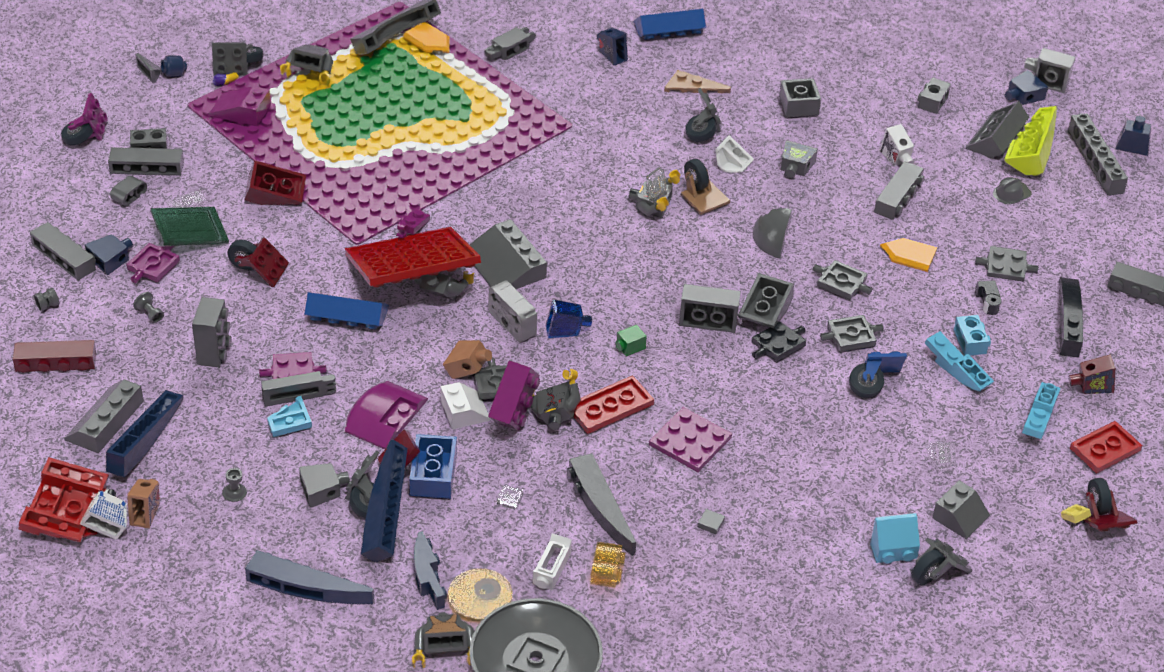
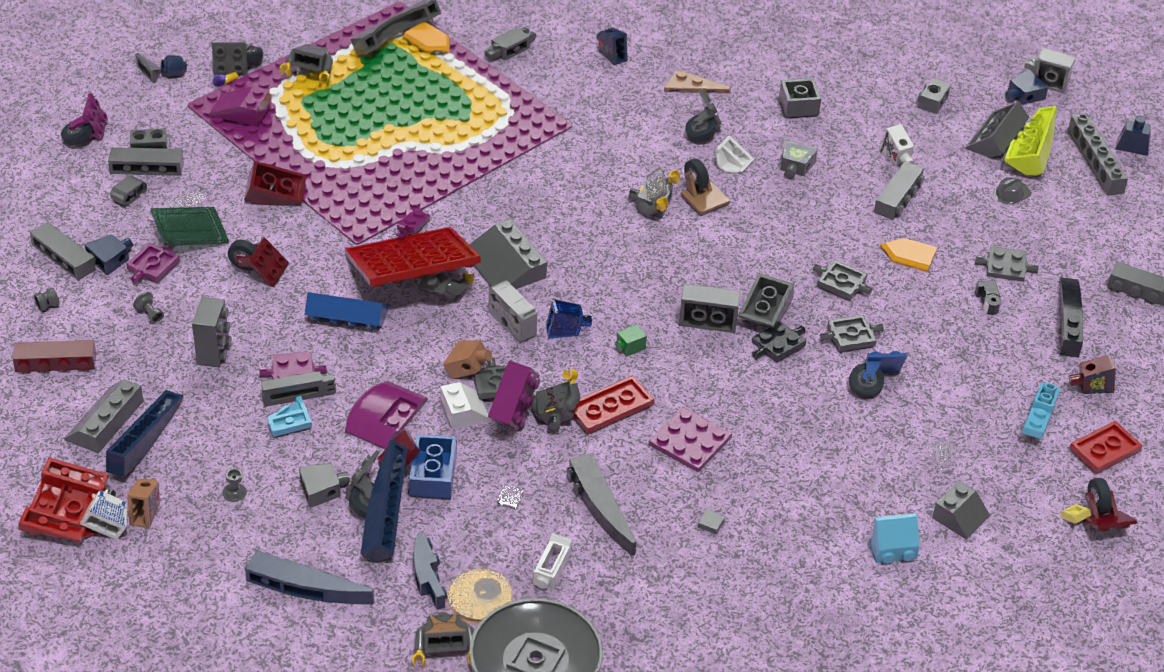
(606, 564): clear yellow brick -> none
(670, 23): blue slope -> none
(771, 230): dark grey brick -> none
(934, 564): plate -> none
(960, 367): medium azure slope -> none
(971, 335): medium azure brick -> none

